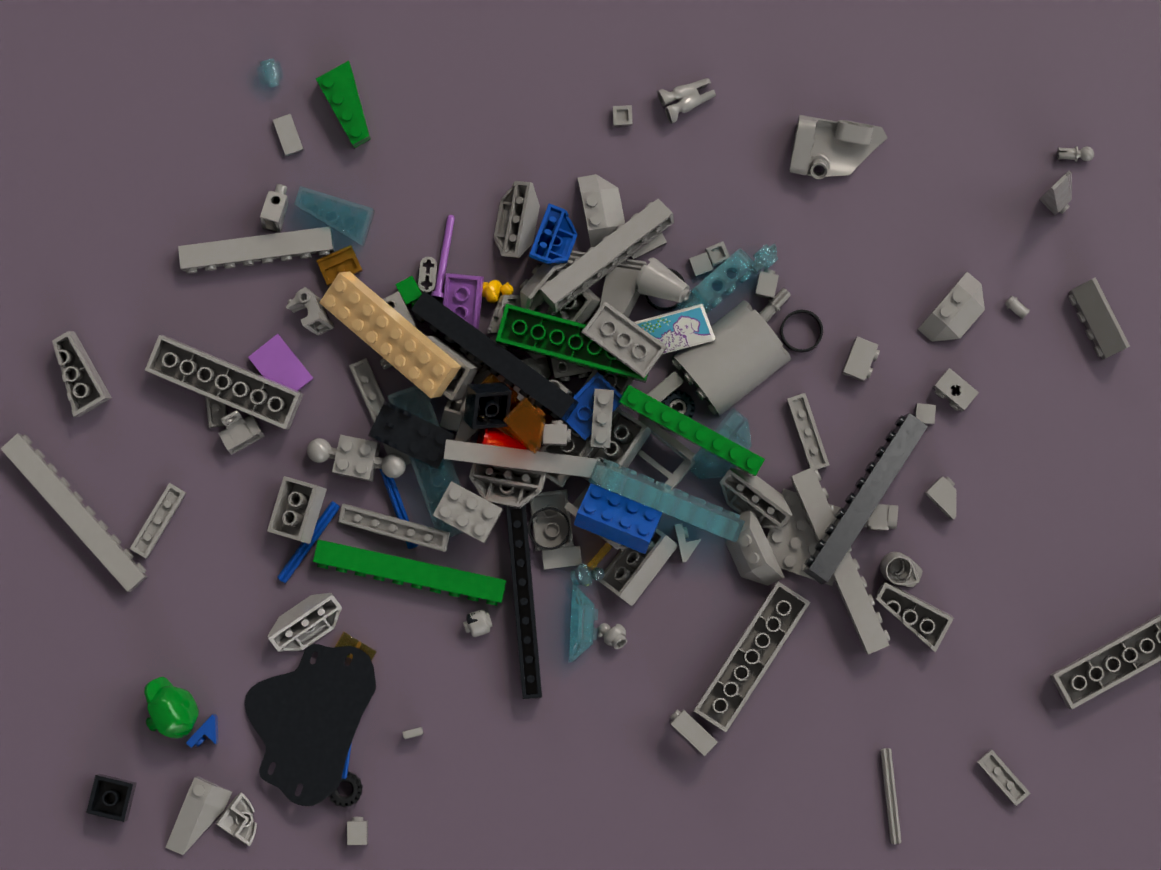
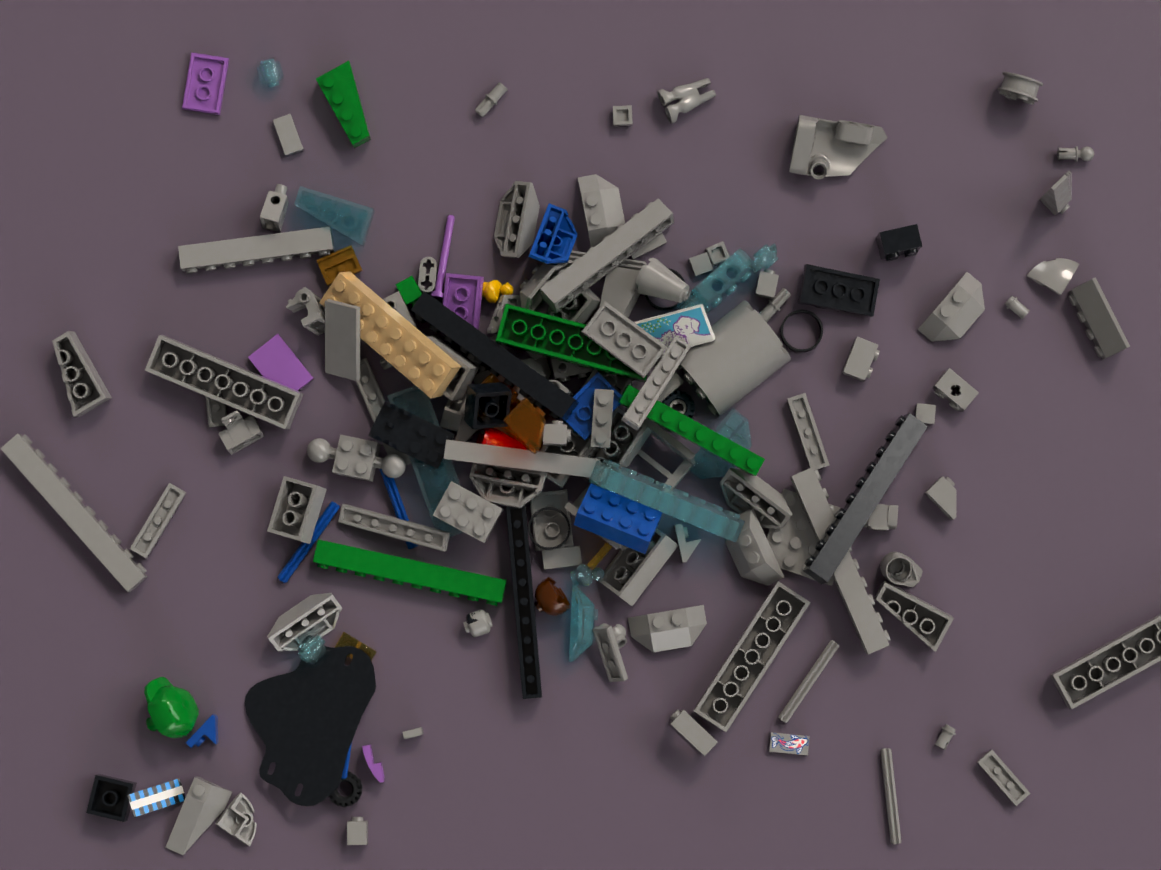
(156, 797): none -> sticker
(205, 83): none -> medium lavender tile
(311, 649): none -> clear light blue head
(342, 339): none -> light grey tile
(376, 768): none -> medium lavender slope
(491, 99): none -> light grey axle
(550, 598): none -> reddish brown cylinder
(610, 653): none -> light grey tile
(655, 383): none -> light grey tile
(668, 628): none -> light grey wedge
(789, 743): none -> tile
(808, 681): none -> light grey axle
(838, 290): none -> black hinge
(899, 242): none -> black brick
(945, 736): none -> light grey pin
(1019, 87): none -> light grey wheel
(1054, 274): none -> light grey brick

